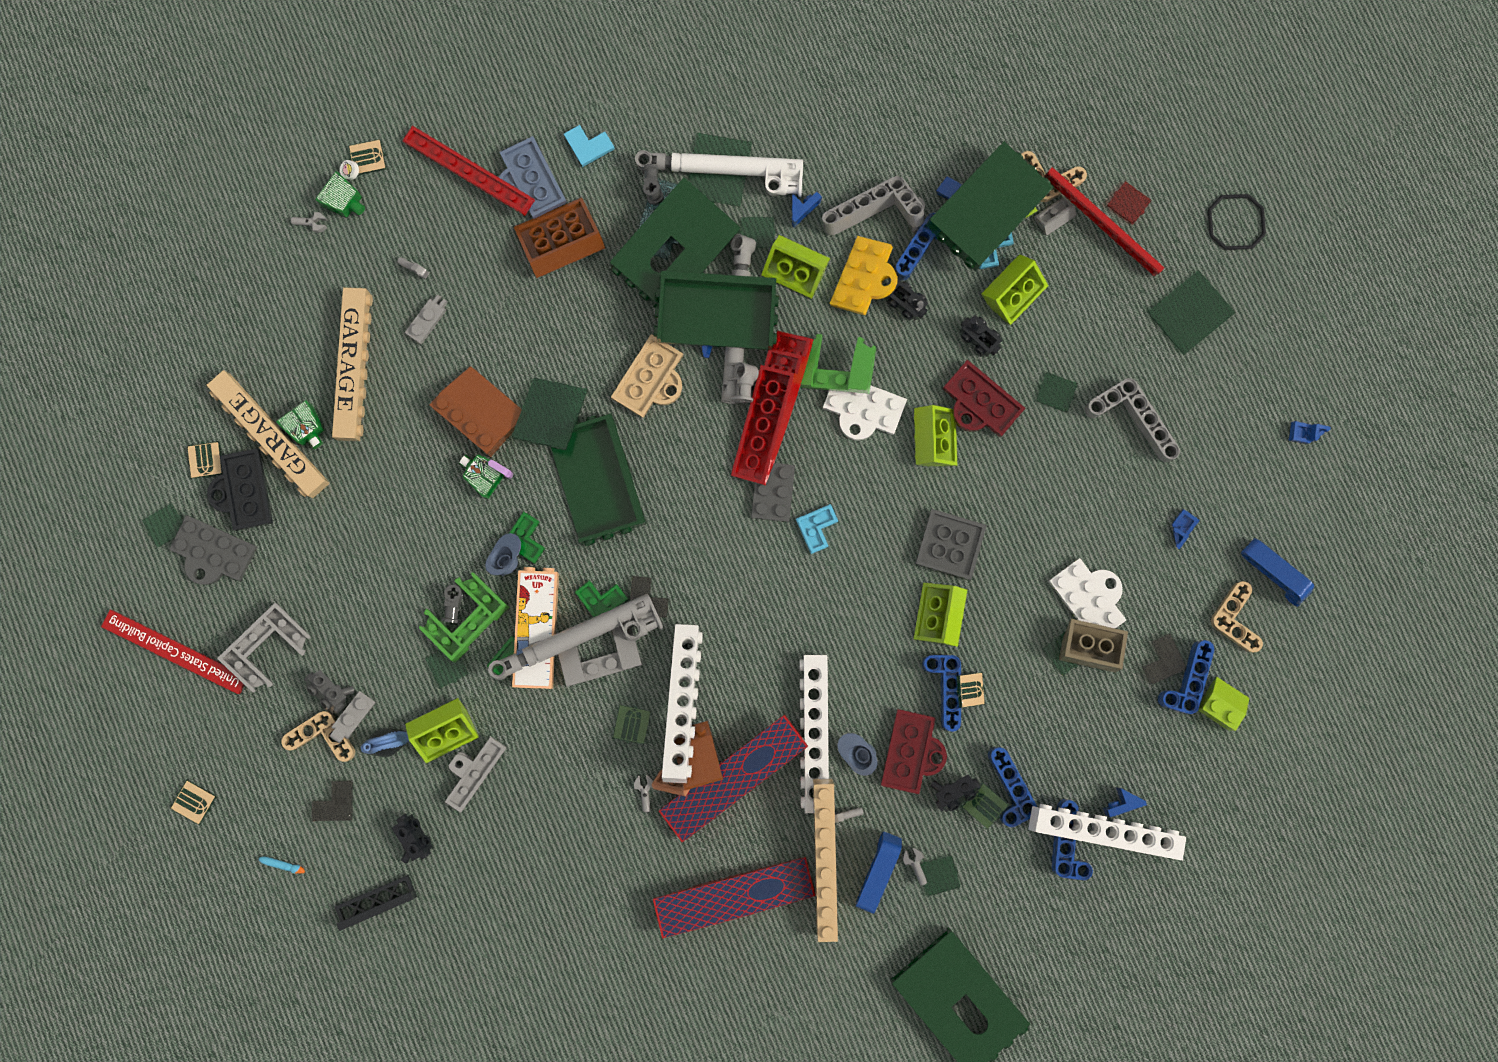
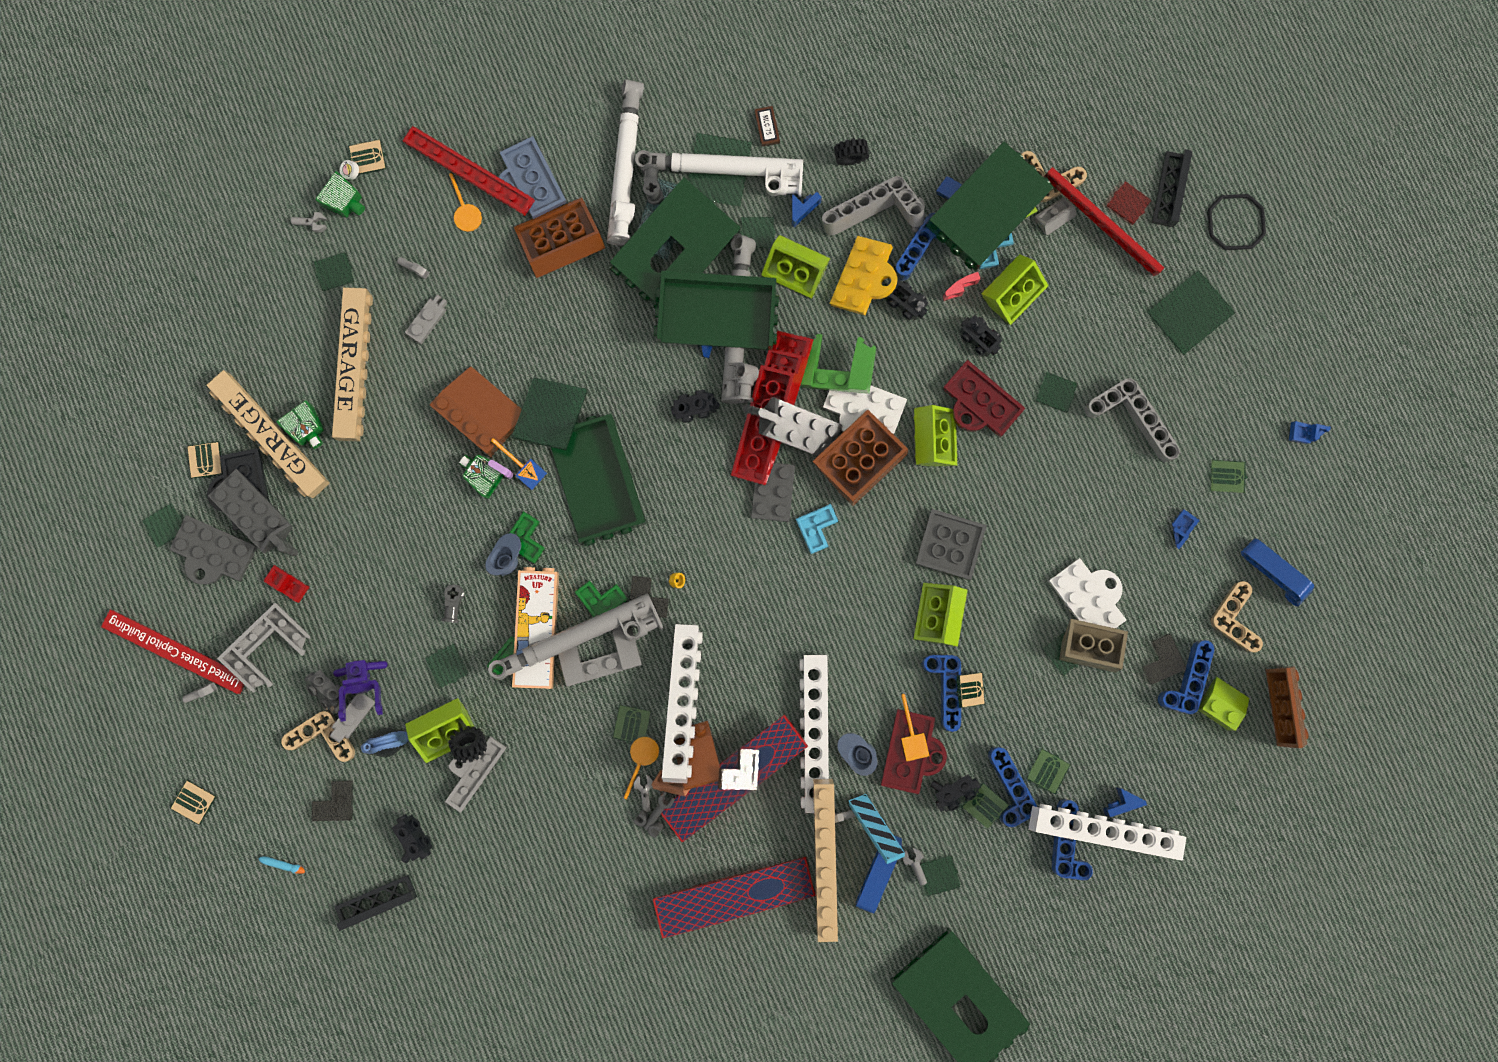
(209, 688): none -> light grey bar
(253, 513): none -> dark grey hinge
(286, 583): none -> red slope
(334, 271): none -> clear green piece
(359, 683): none -> dark purple piece
(456, 643): bright green wedge -> none
(464, 737): none -> black tyre
(466, 216): none -> light orange piece
(529, 473): none -> piece
(585, 149): medium azure tile -> none
(621, 209): none -> white piece
(643, 752): none -> light orange piece
(649, 378): tan plate -> none
(649, 822): none -> dark grey bar
(681, 580): none -> yellow hinge
(699, 405): none -> black brick
(745, 775): none -> clear smoke tile
(767, 126): none -> tile
(795, 426): none -> hinge
(851, 151): none -> black tyre
(860, 457): none -> dark orange slope
(876, 829): none -> medium azure tile
(914, 745): none -> light orange piece
(957, 288): none -> coral slope
(1048, 771): none -> clear green piece
(1178, 190): none -> black fence
(1228, 476): none -> clear green piece
(1286, 707): none -> dark orange slope

